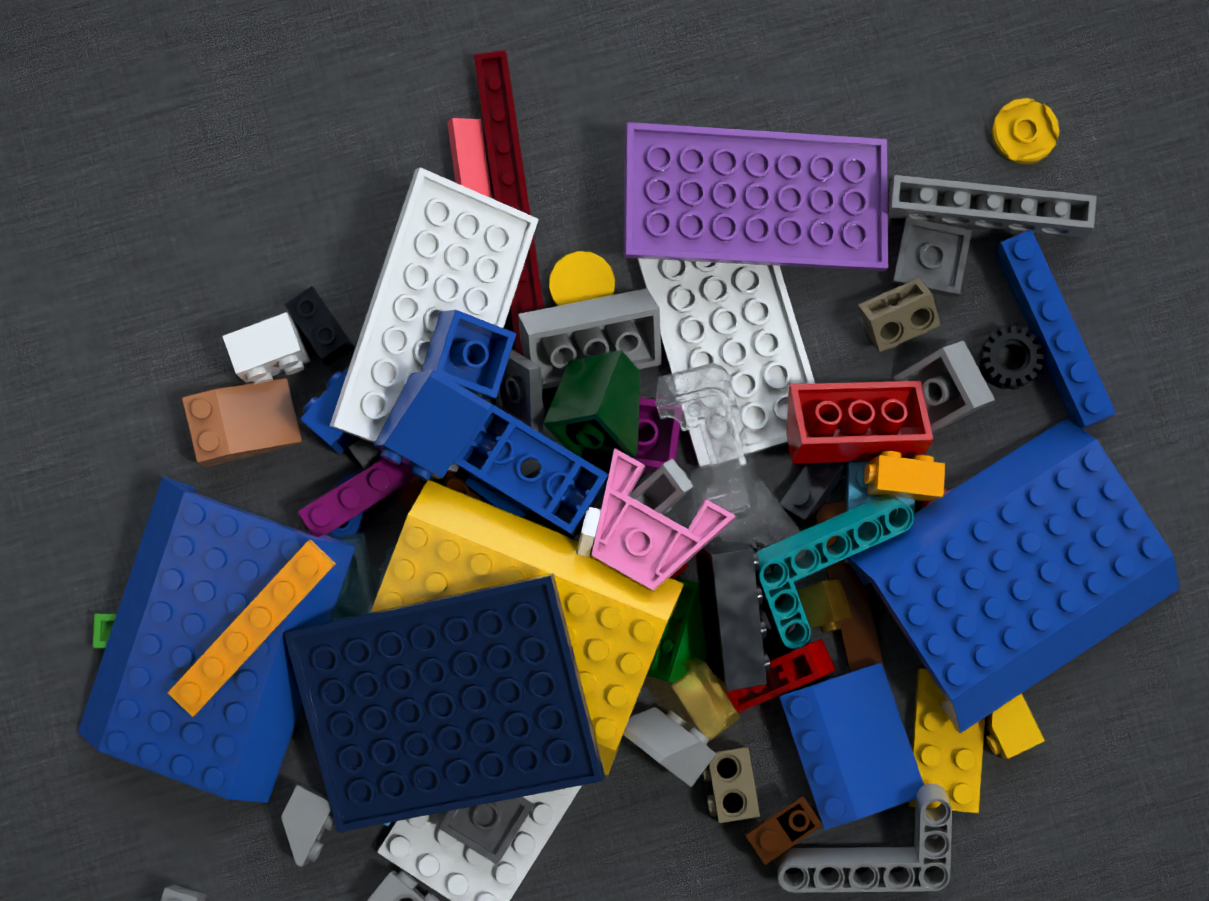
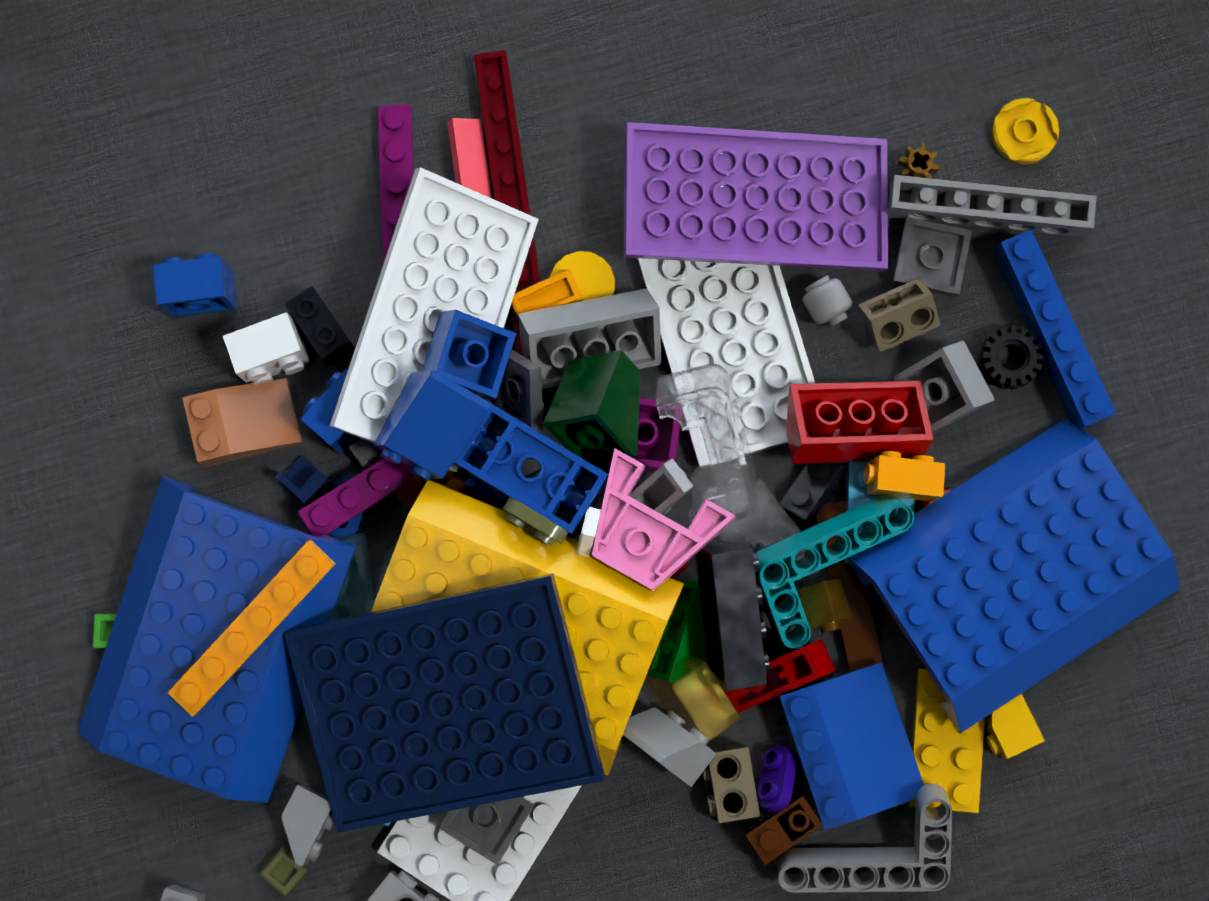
(194, 285): none -> blue brick
(283, 872): none -> olive tile
(305, 480): none -> dark blue panel
(395, 165): none -> magenta plate
(546, 530): none -> olive plate
(549, 293): none -> light orange tile
(777, 779): none -> dark purple plate
(827, 301): none -> light grey head
(918, 156): none -> pearl gold gear

